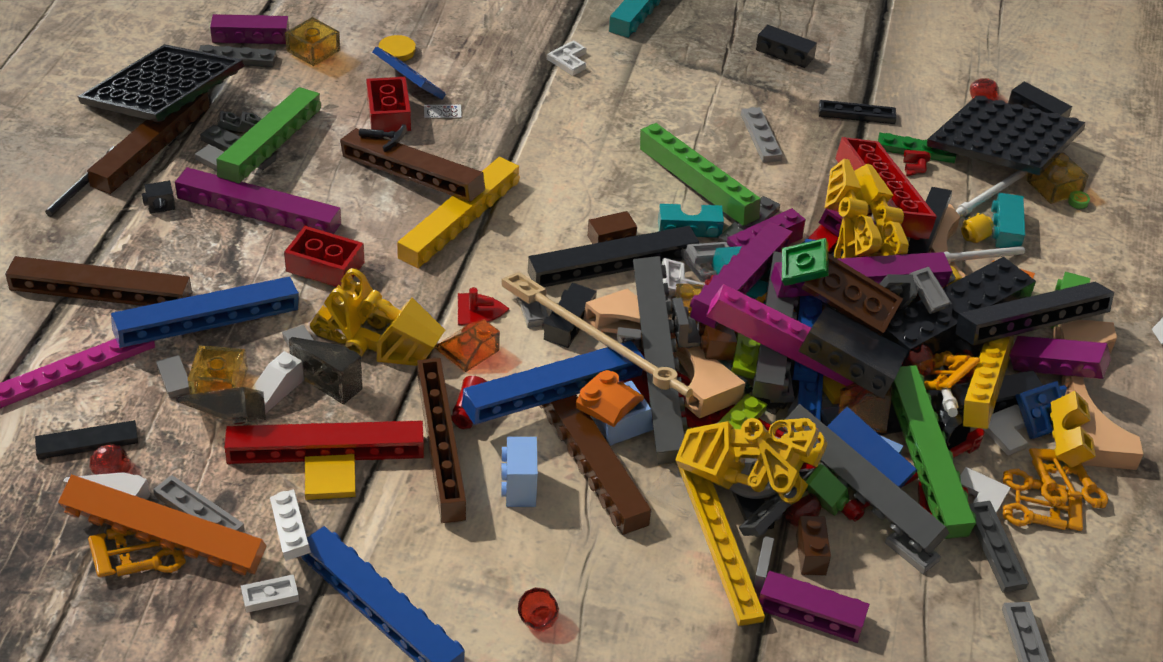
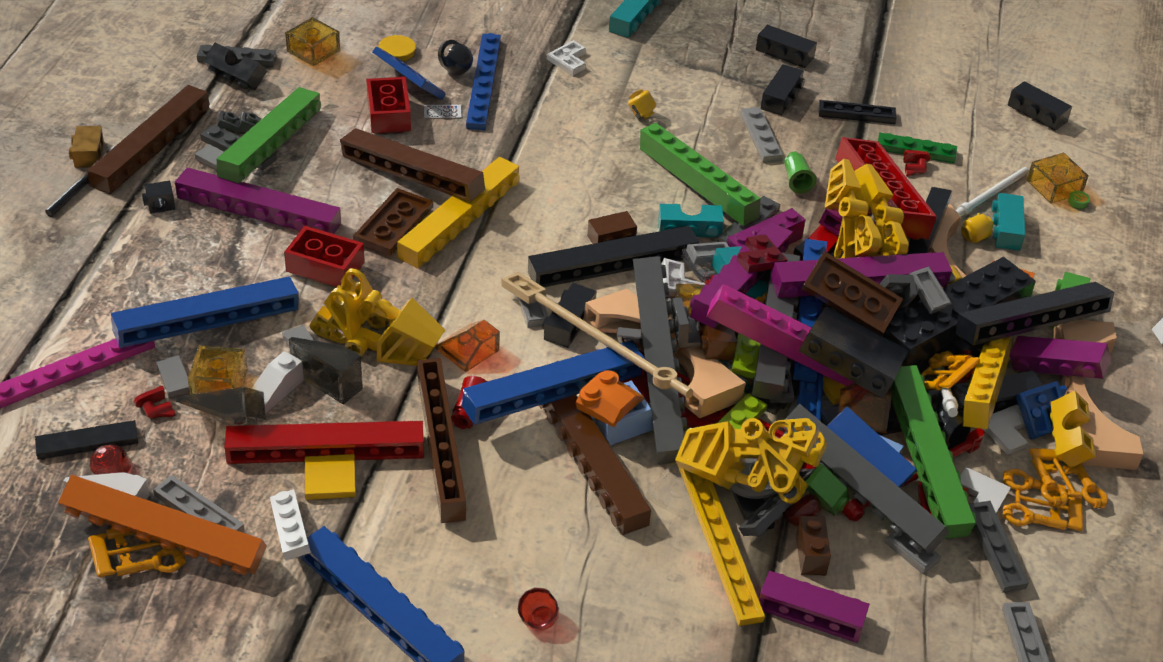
(86, 146): none -> pearl gold brick
(95, 282): reddish brown brick -> none
(148, 398): none -> red piece
(161, 82): black plate -> none
(246, 73): none -> black arch
(249, 29): magenta brick -> none
(269, 593): white plate -> none
(393, 221): none -> reddish brown plate
(394, 136): black piece -> none
(458, 59): none -> black helmet
(477, 307): red shield -> none
(483, 82): none -> blue plate
(519, 472): light blue brick -> none
(642, 103): none -> yellow head
(761, 255): none -> dark red plate
(763, 563): light grey tile -> none
(782, 89): none -> black brick
(799, 174): none -> bright green plant
(805, 262): green tile -> none
(924, 360): clear red hair -> none
(981, 254): white bar -> none
(985, 87): clear red hair -> none
(1007, 134): black plate -> none

